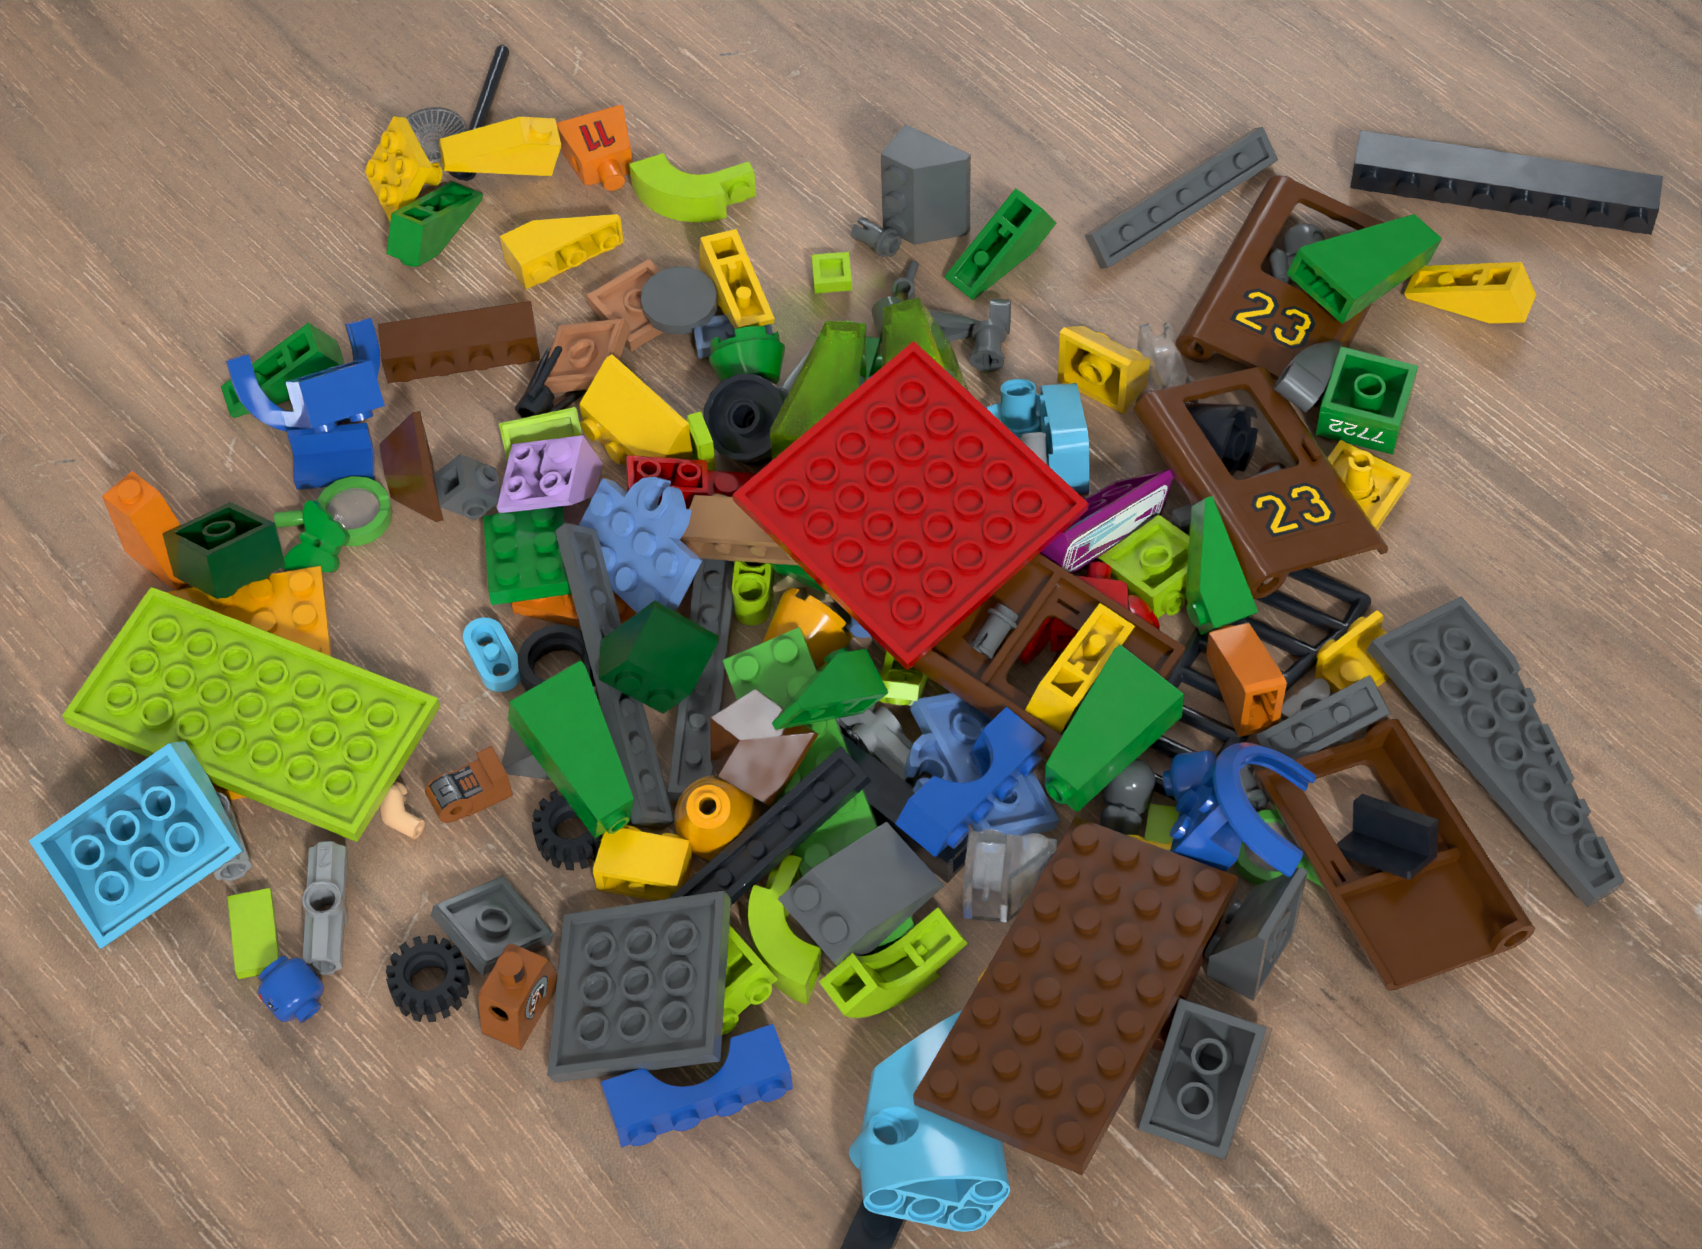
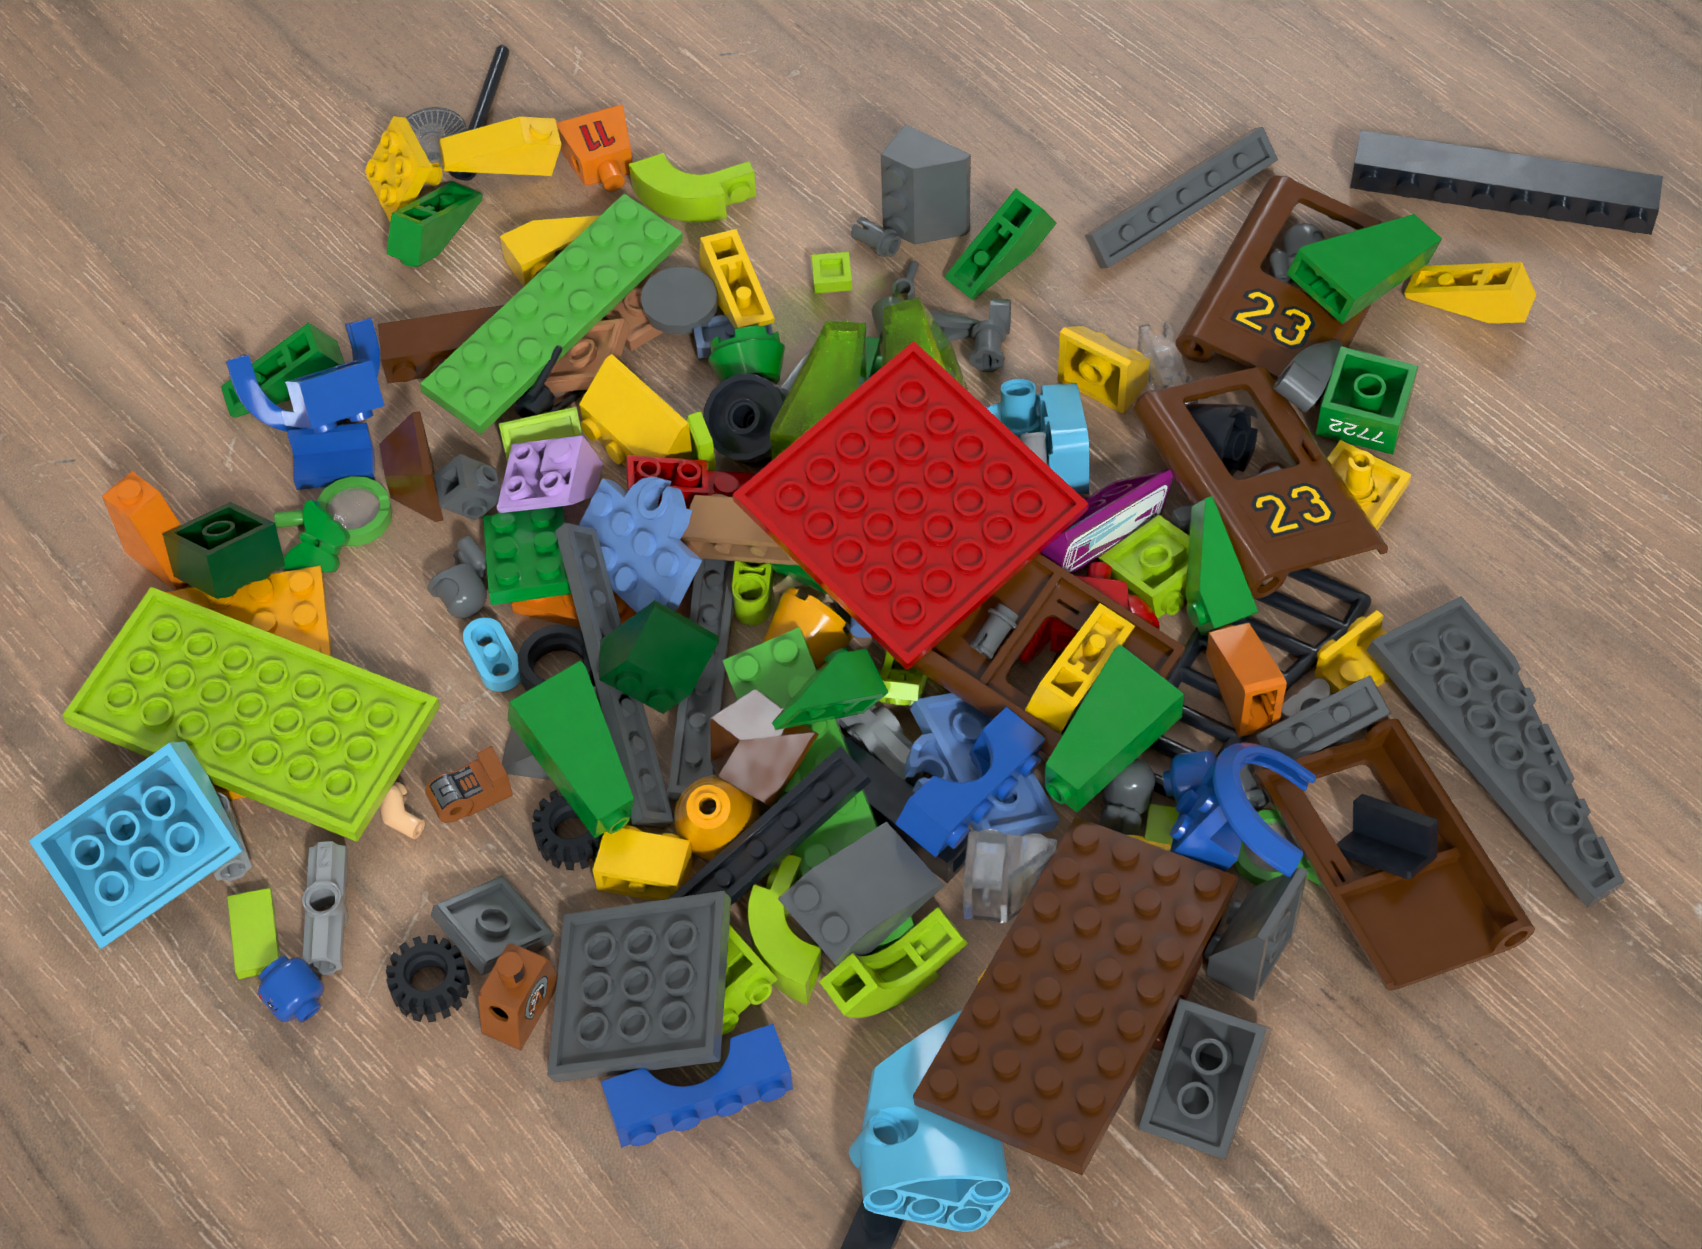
(462, 584): none -> dark grey piece
(551, 311): none -> bright green plate

